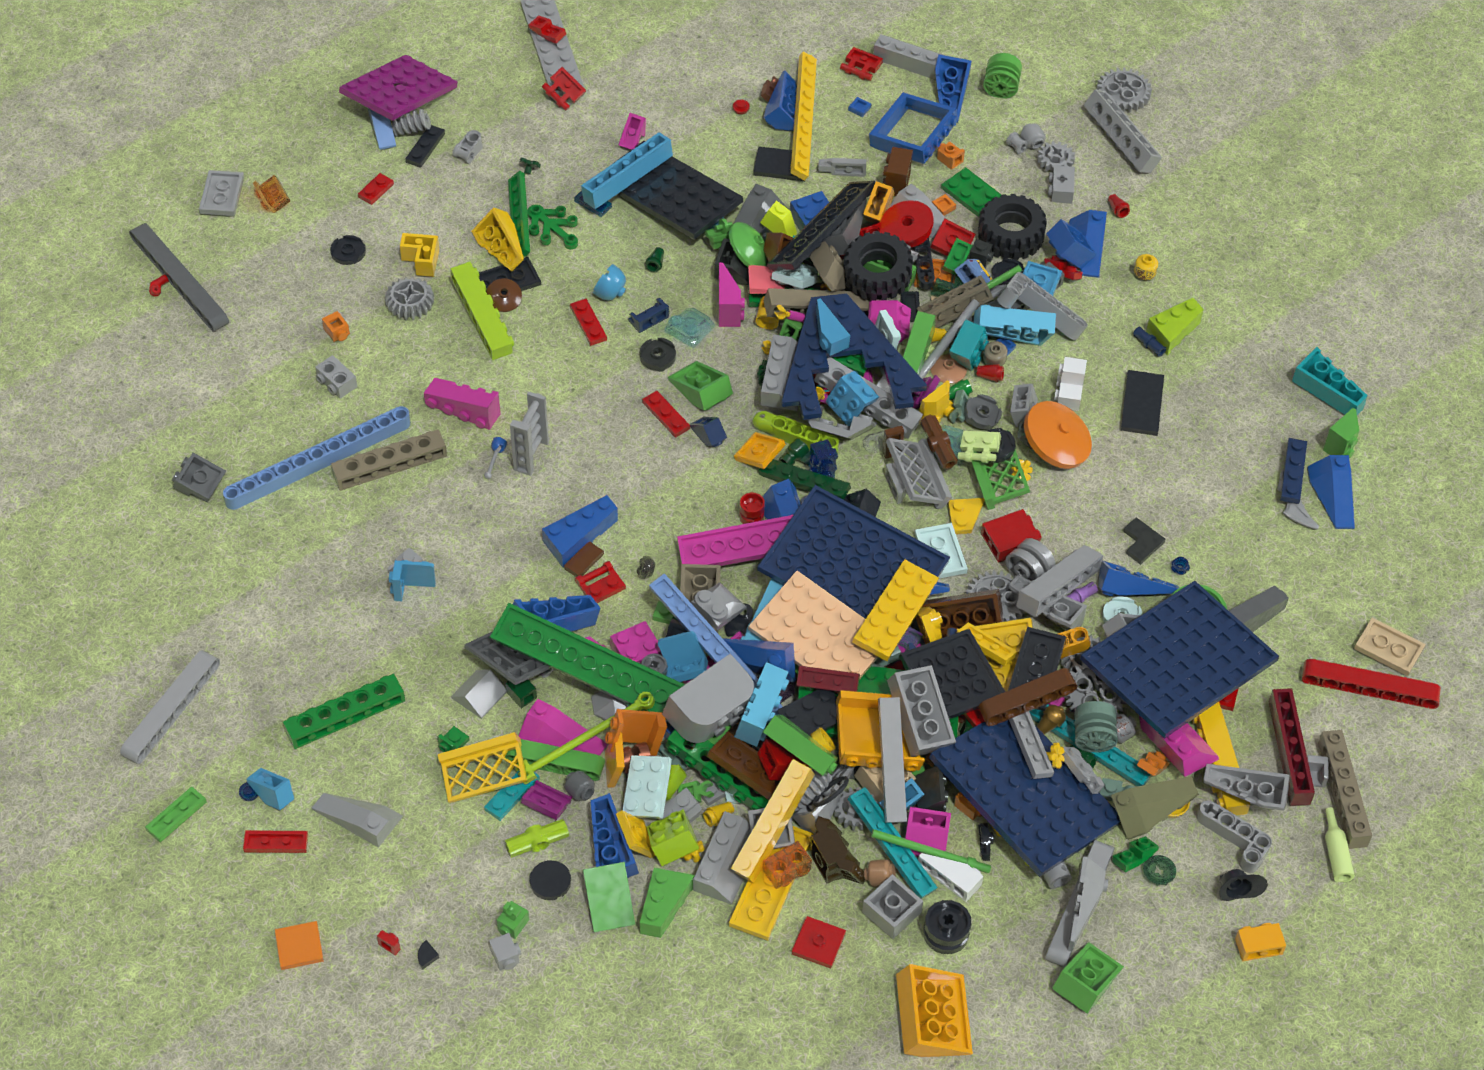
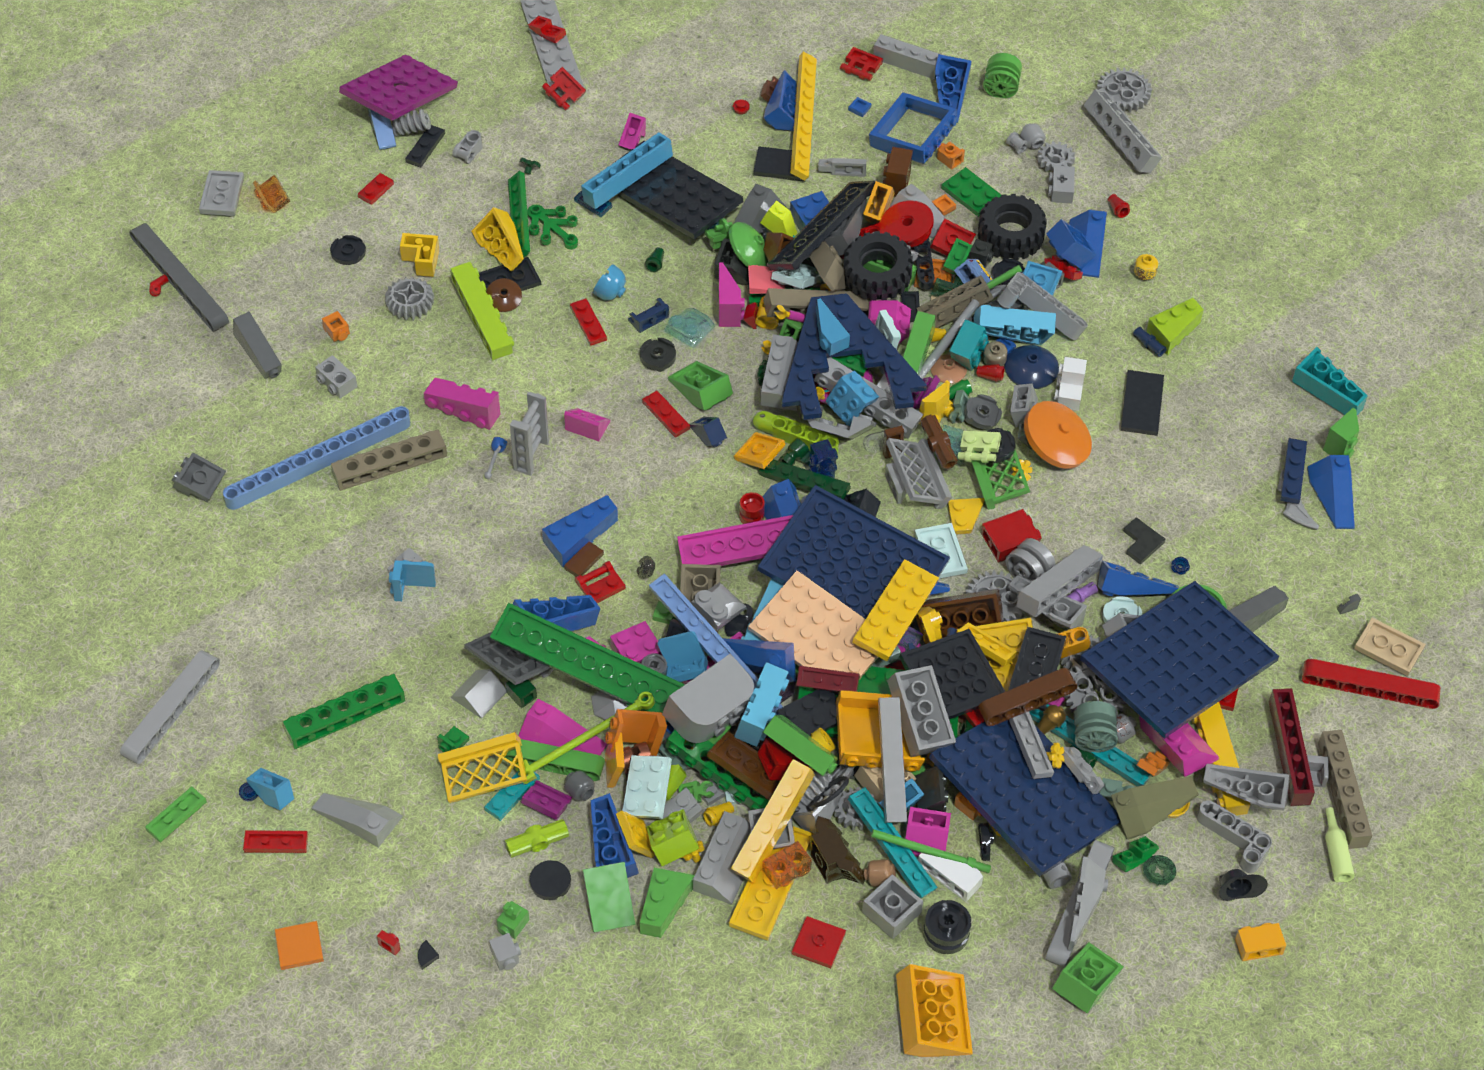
(256, 345): none -> dark grey slope
(585, 423): none -> dark pink slope
(750, 315): none -> red slope
(1031, 366): none -> dark blue dish
(1351, 605): none -> dark grey tile

